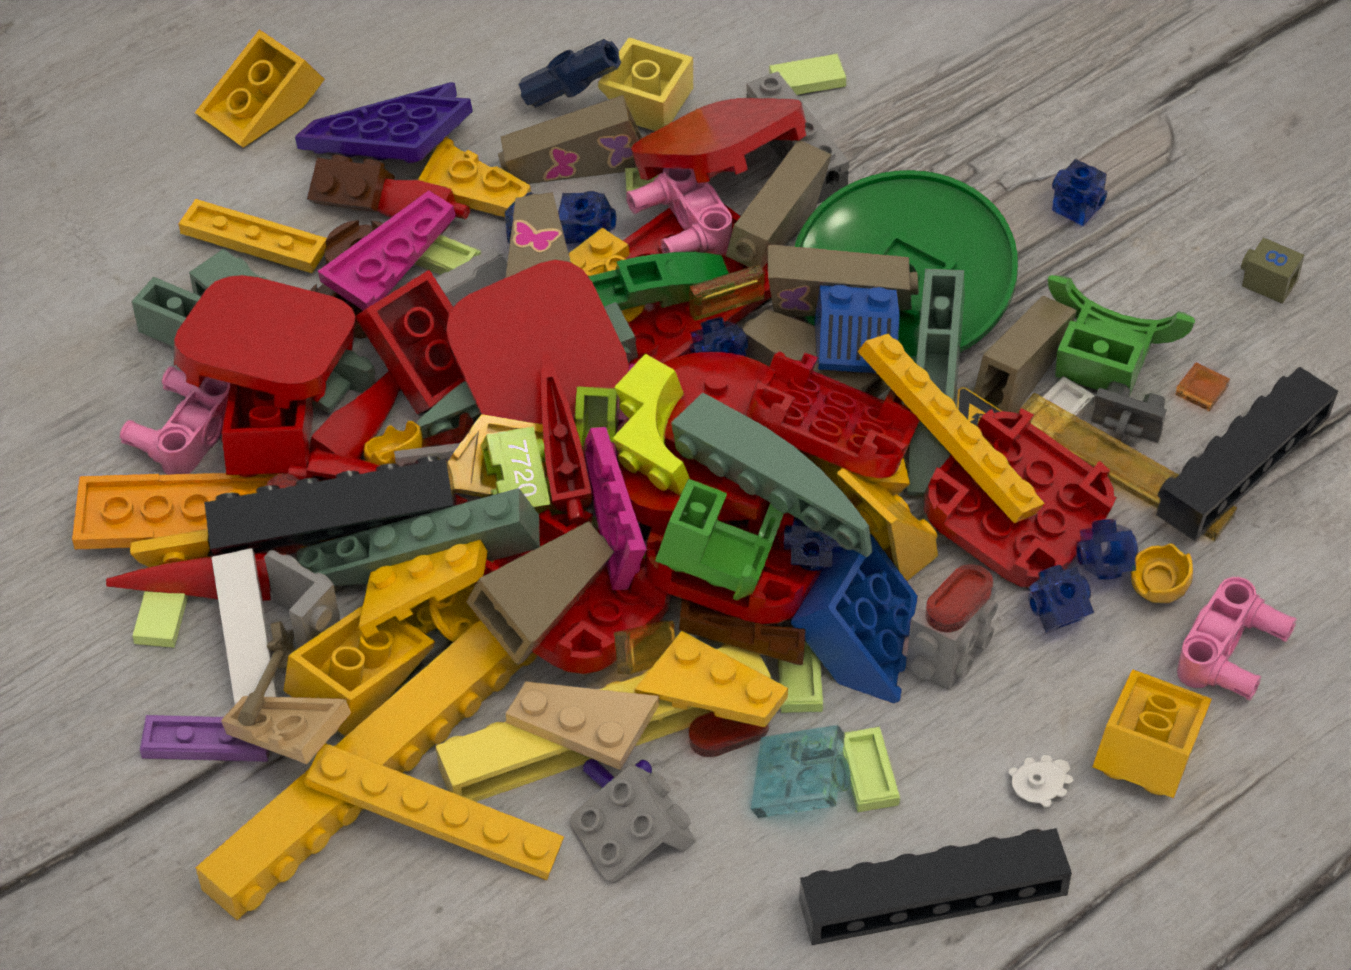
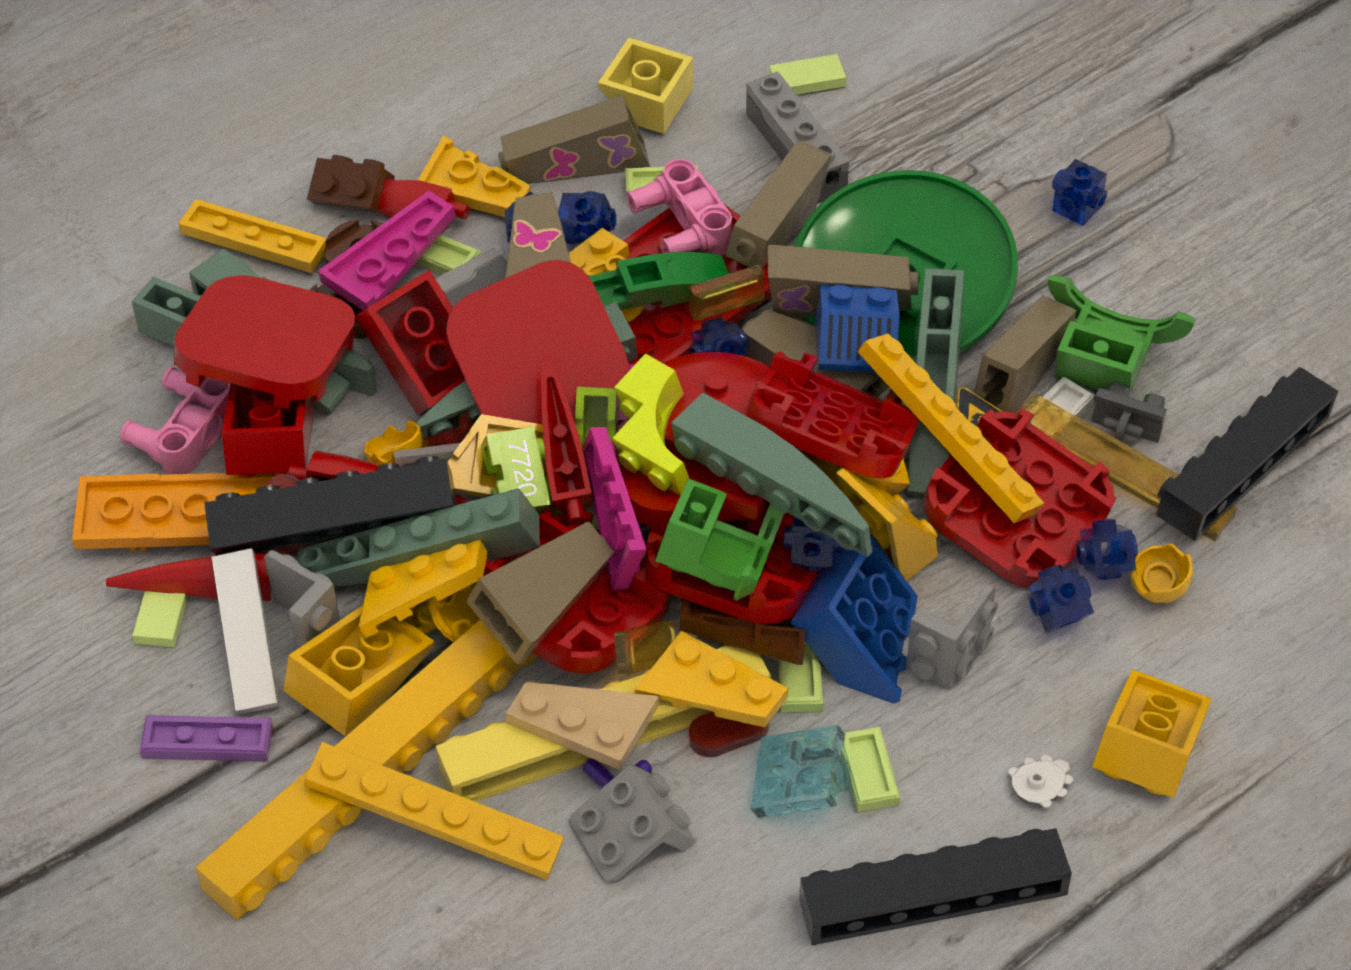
(171, 548): yellow plate -> none
(259, 90): yellow slope -> none
(281, 646): dark tan piece -> none
(290, 725): tan wing -> none
(357, 421): red piece -> none
(391, 128): dark purple wing -> none
(570, 73): dark blue piece -> none
(719, 136): red tile -> none
(959, 598): clear red tile -> none
(1202, 386): clear orange tile -> none
(1218, 633): bright pink piece -> none
(1271, 270): olive brick -> none

